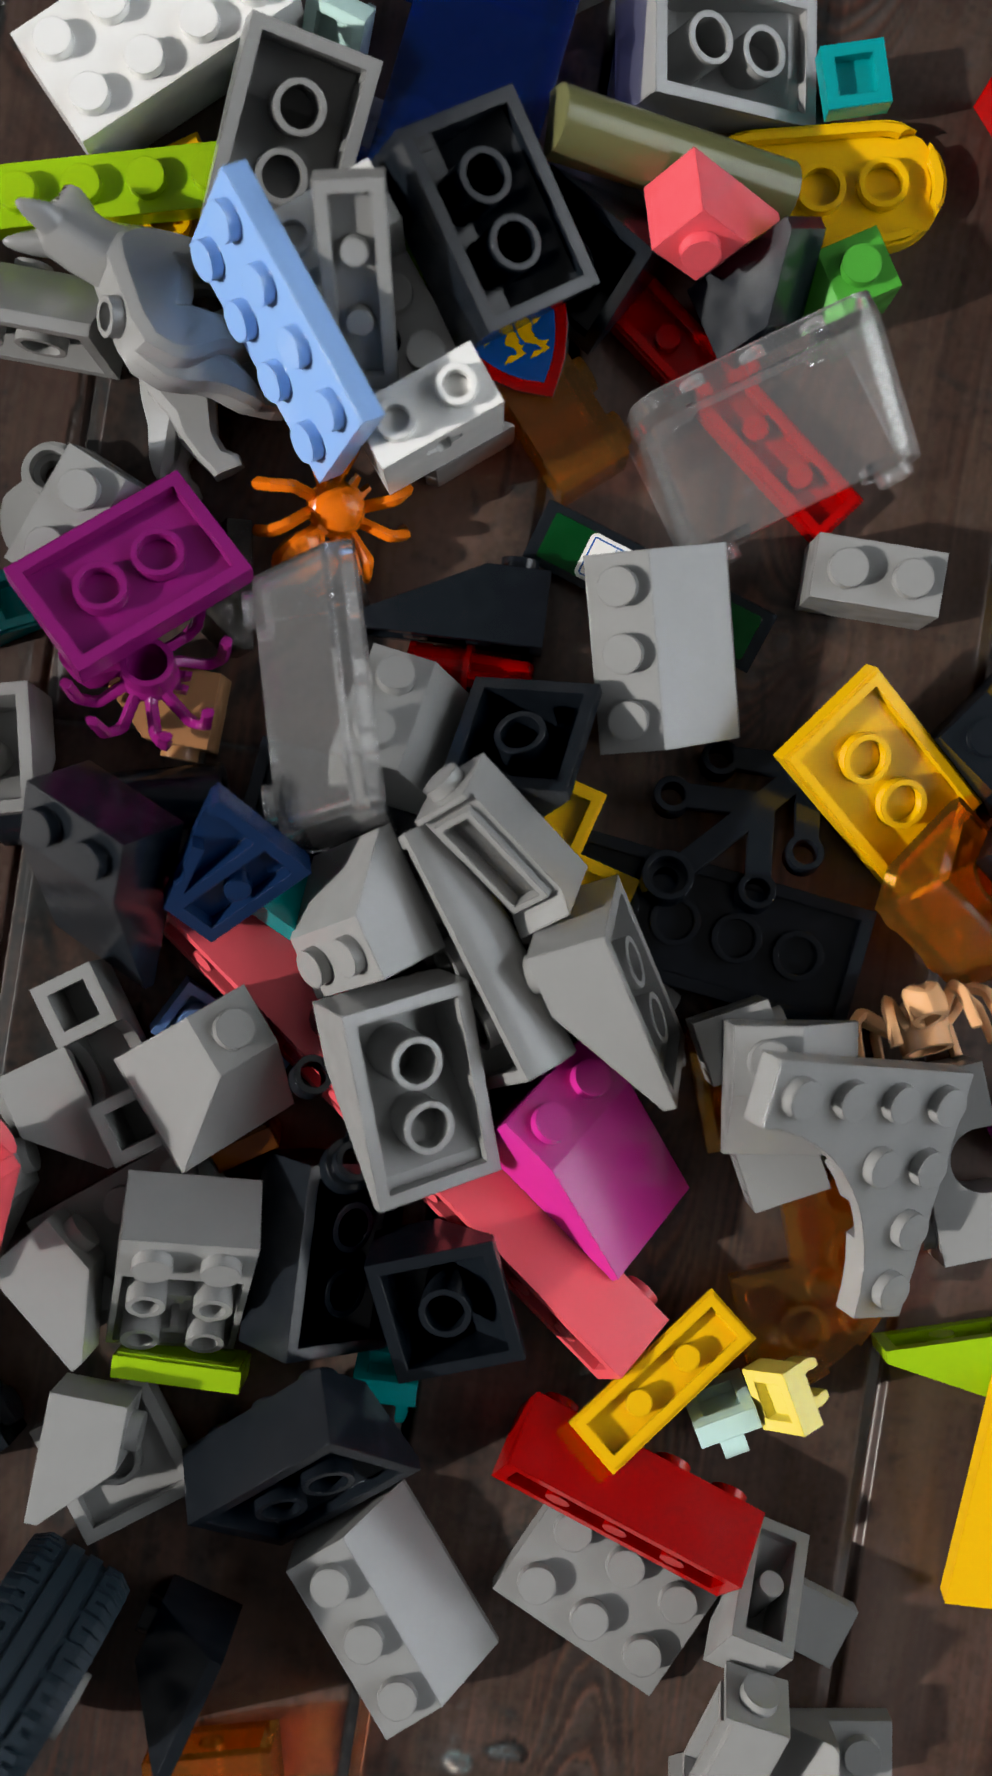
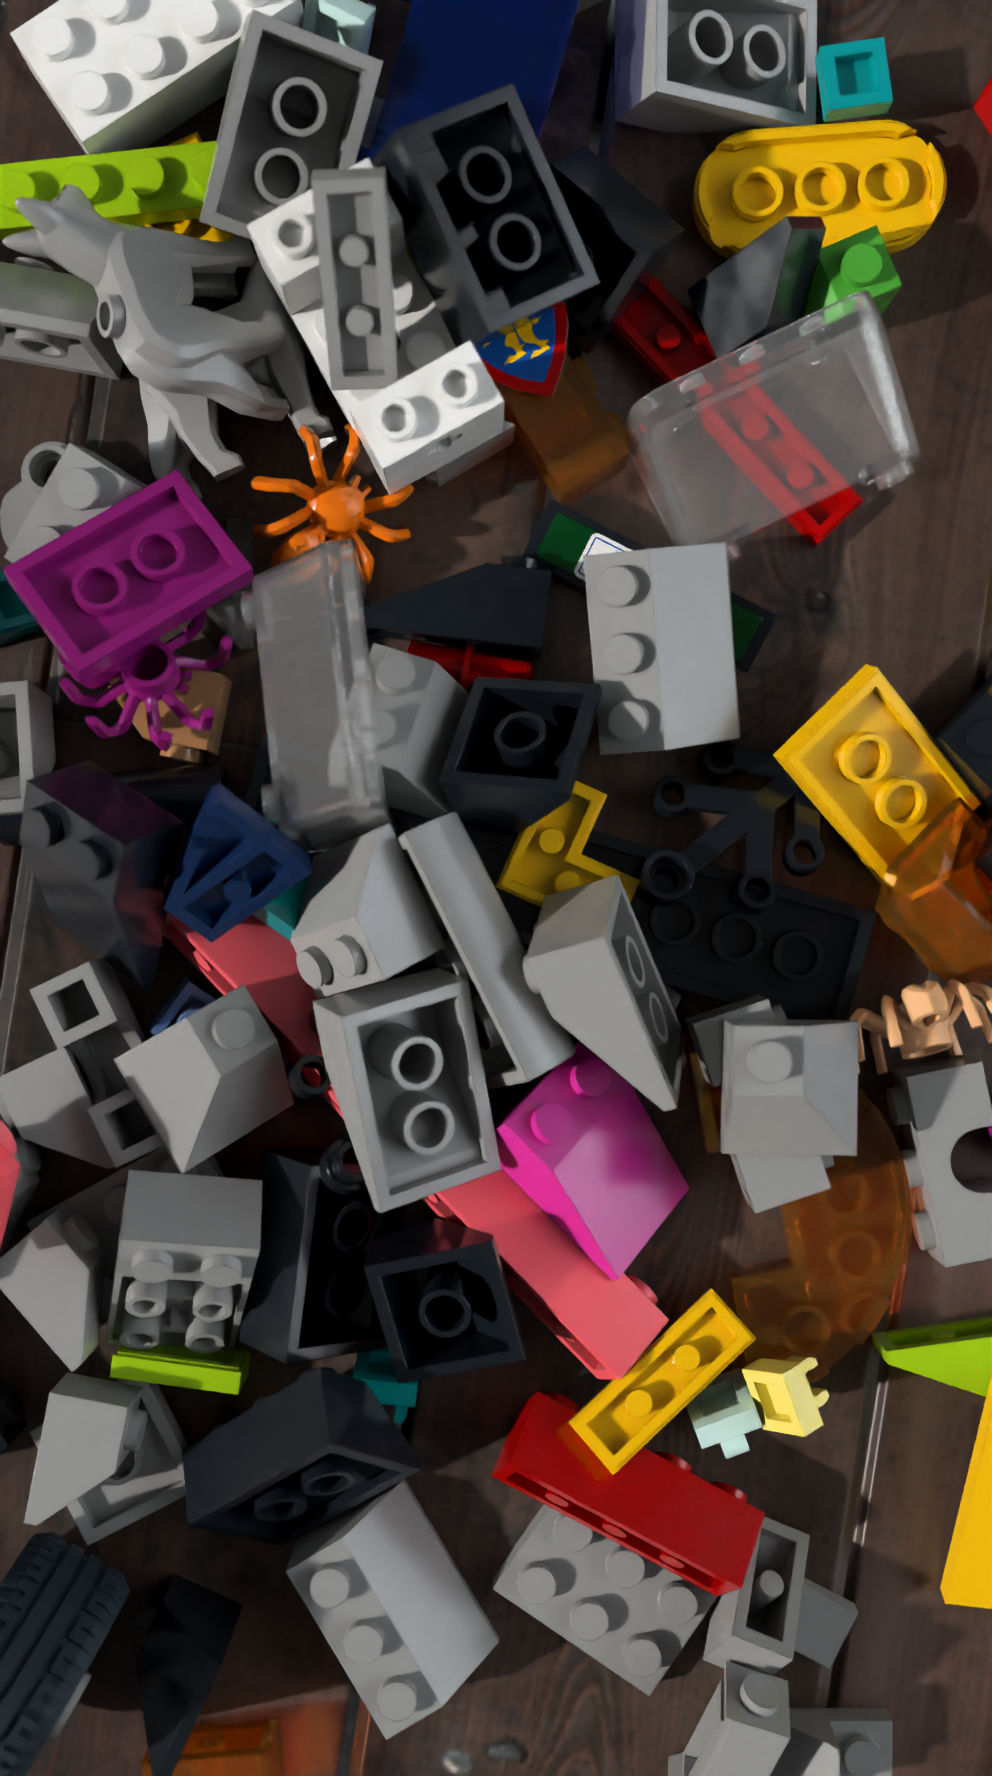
(255, 1143): reddish brown tile -> none
(283, 323): light blue plate -> none
(503, 842): light grey window -> none
(638, 145): olive brick -> none
(702, 214): coral slope -> none
(871, 581): light grey brick -> none
(886, 1146): light grey plate -> none

